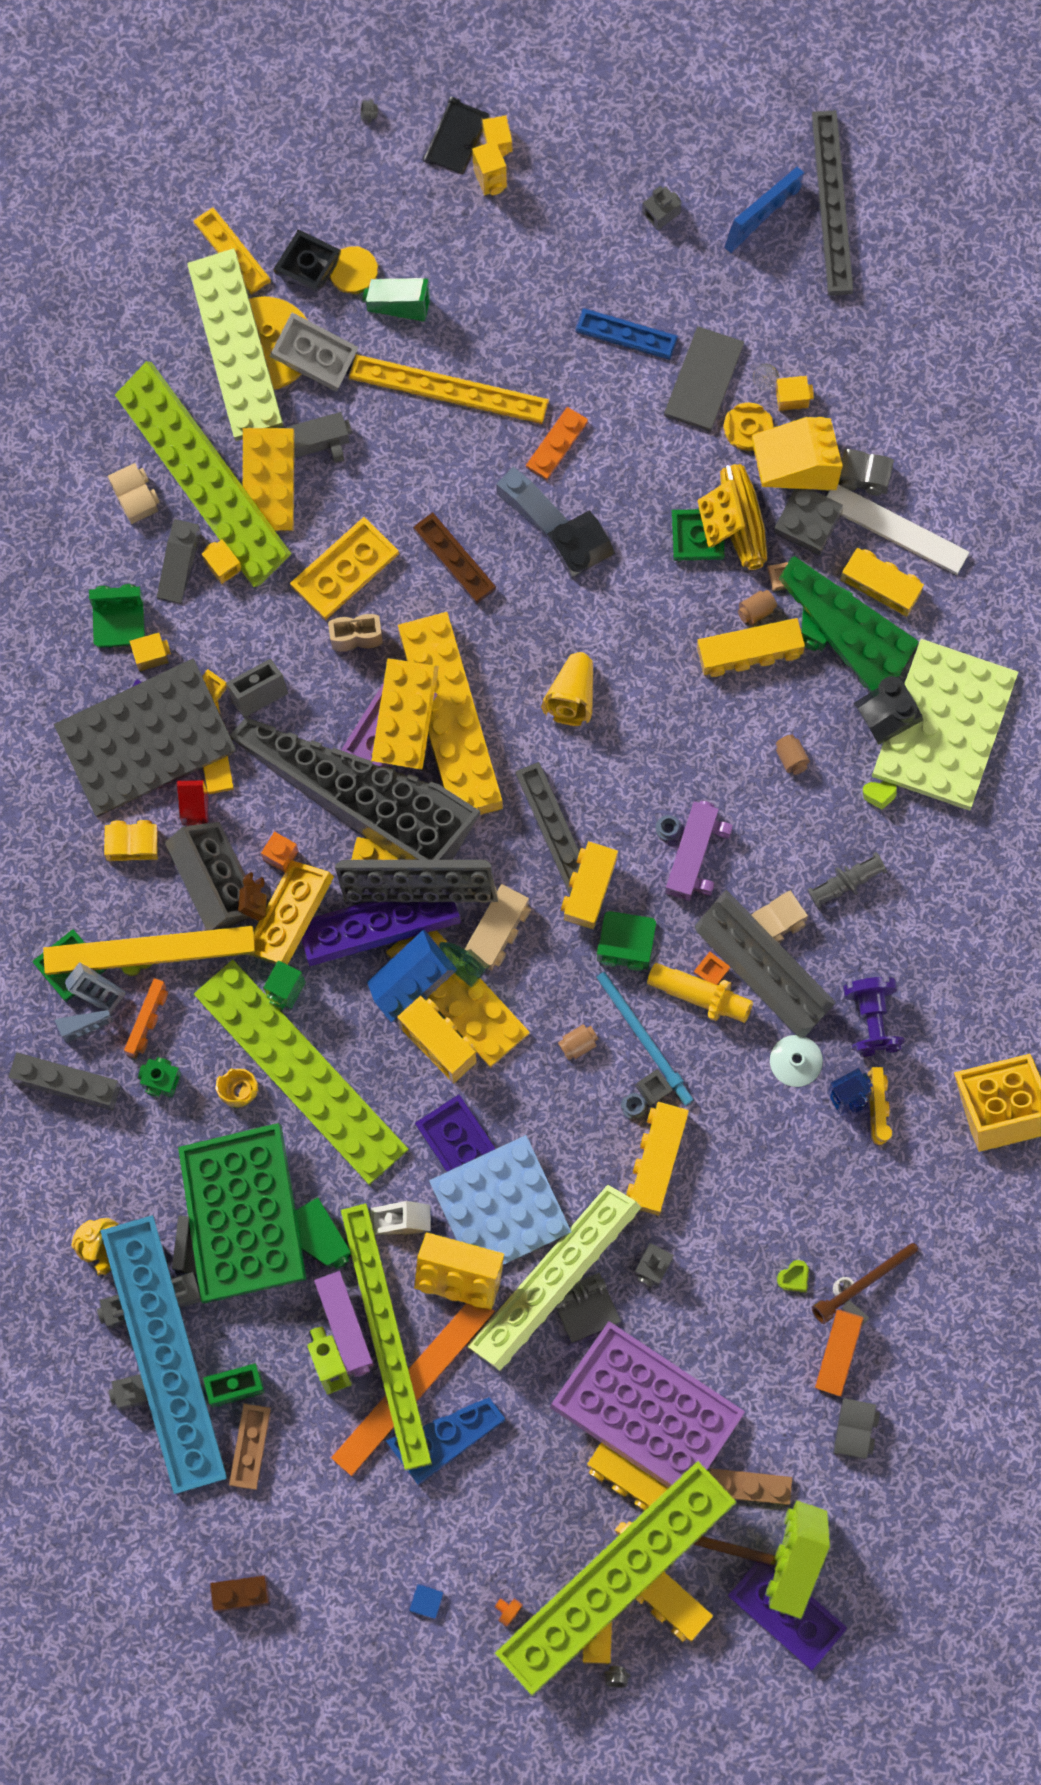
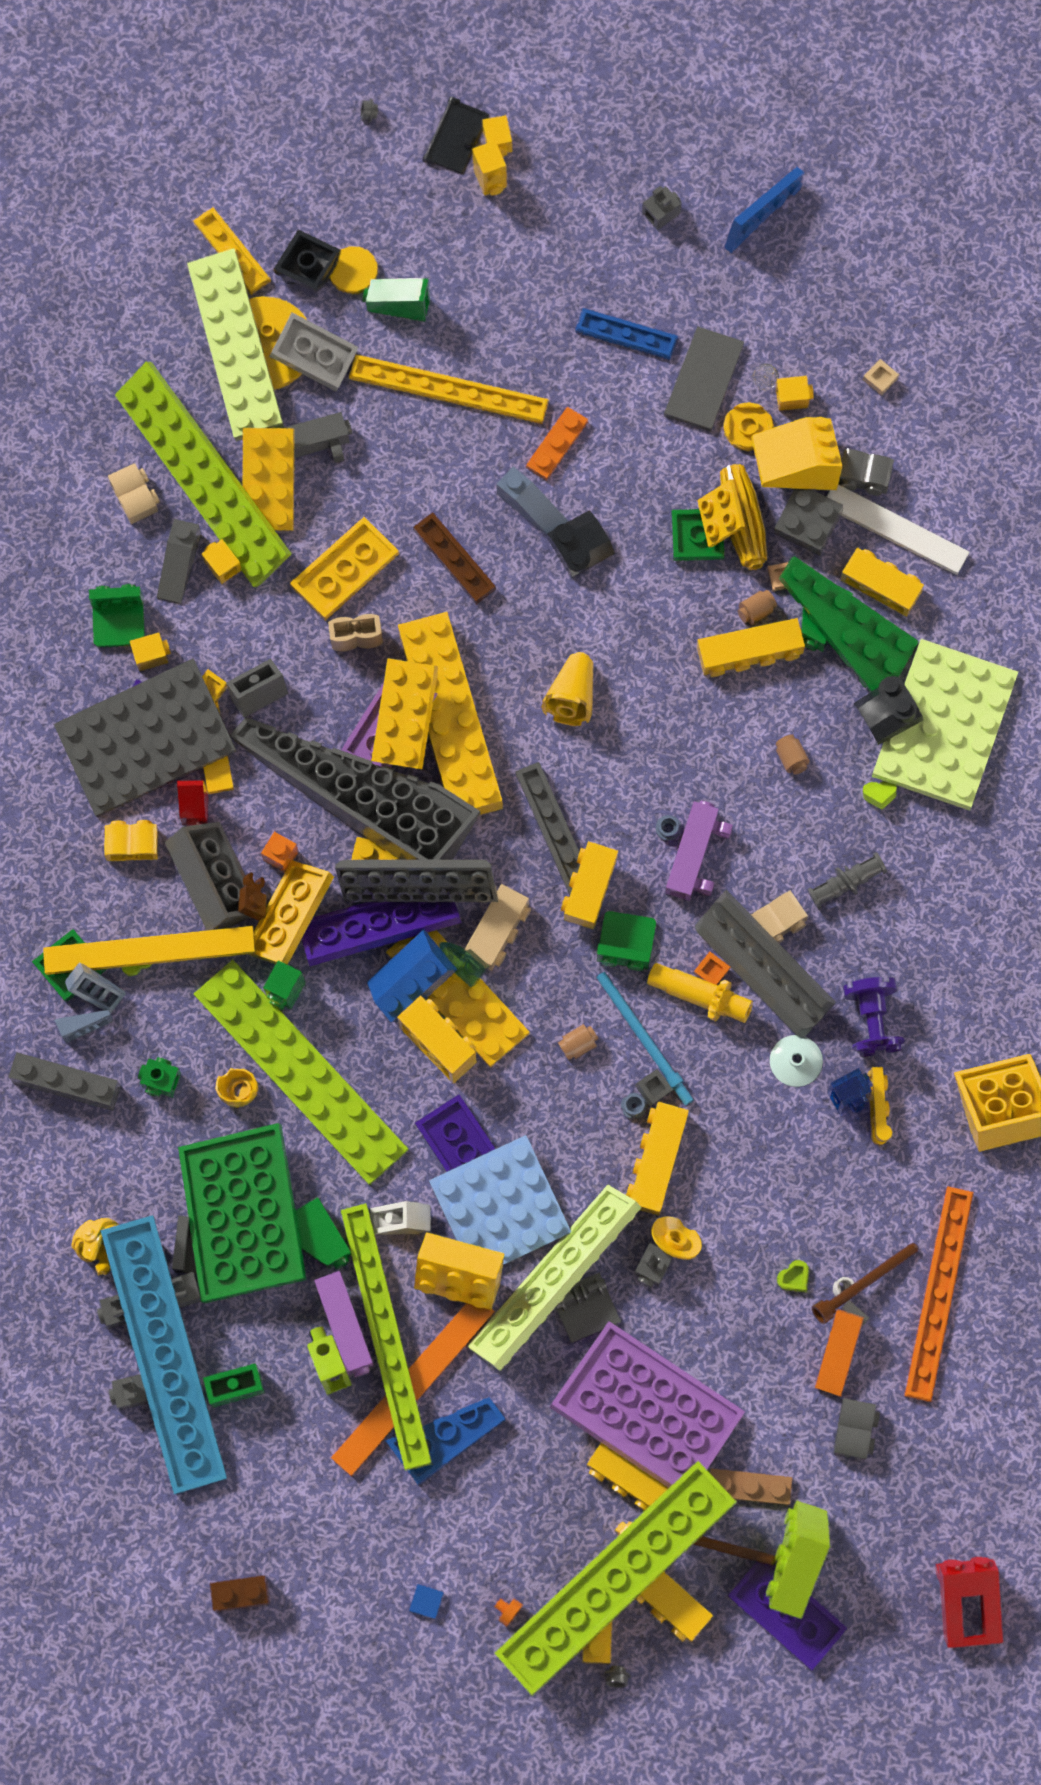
(146, 1019): orange plate -> none
(250, 1446): medium nougat plate -> none
(676, 1238): none -> yellow dish
(832, 203): dark grey plate -> none
(880, 377): none -> tan plate
(938, 1294): none -> orange tile
(967, 1579): none -> red brick

